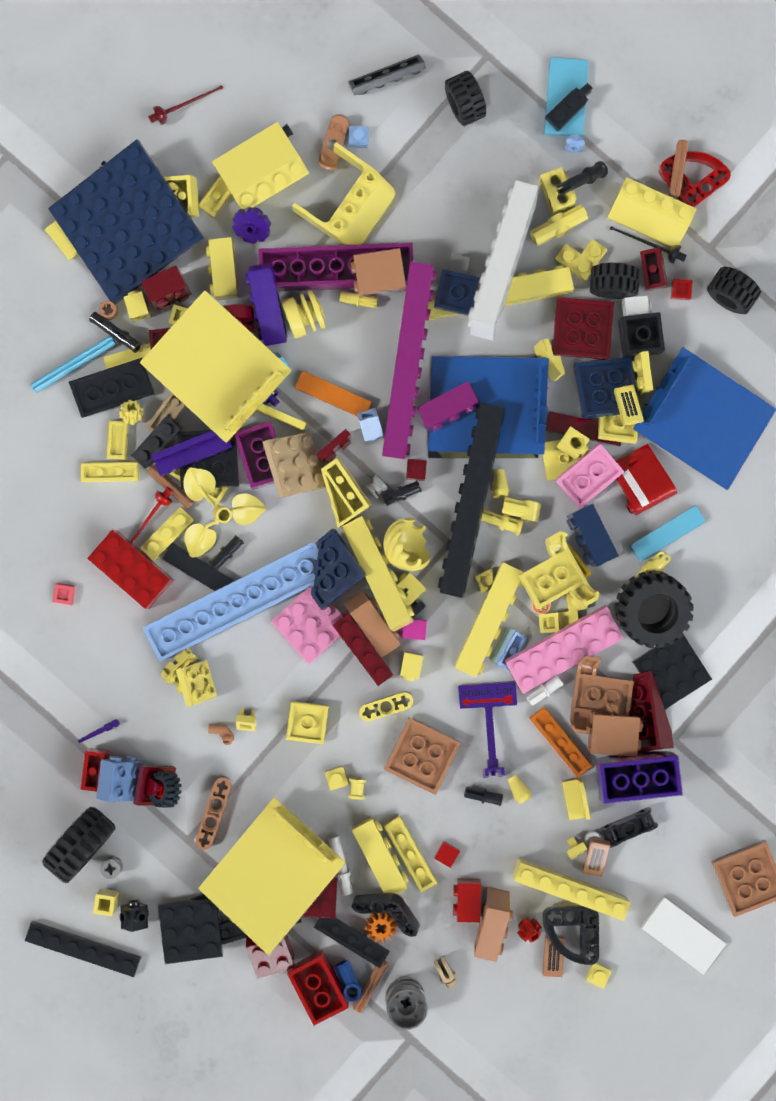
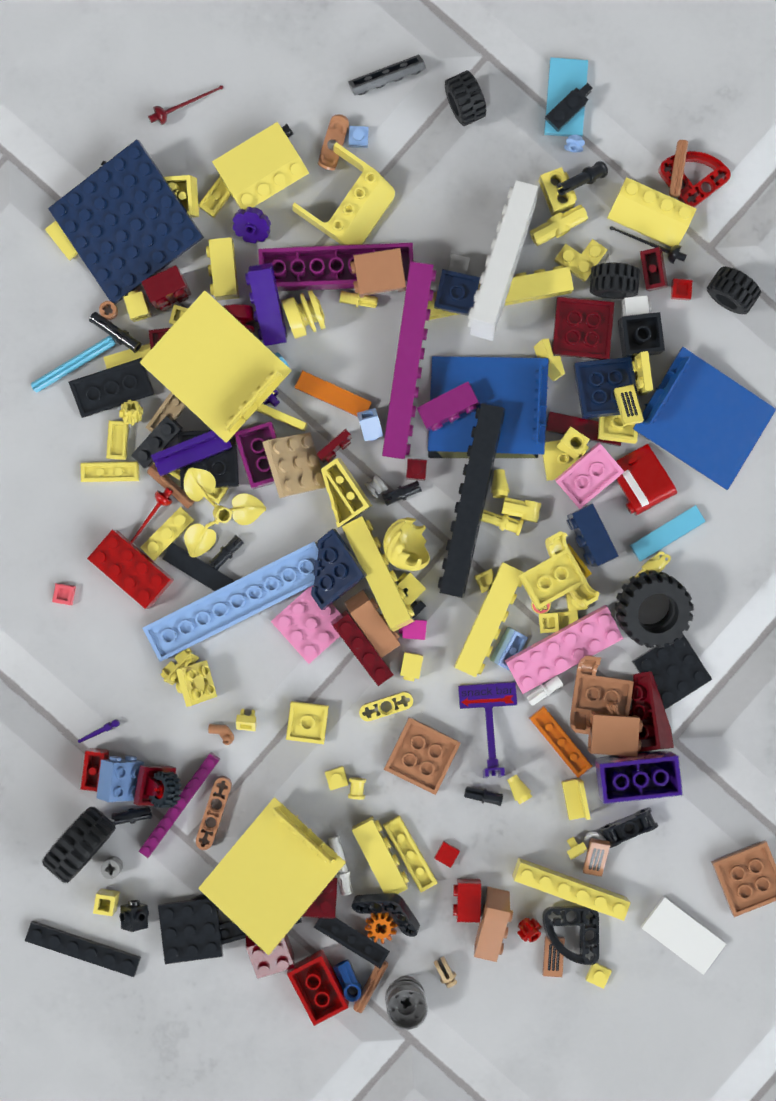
(132, 815): none -> black pin
(174, 812): none -> magenta piece

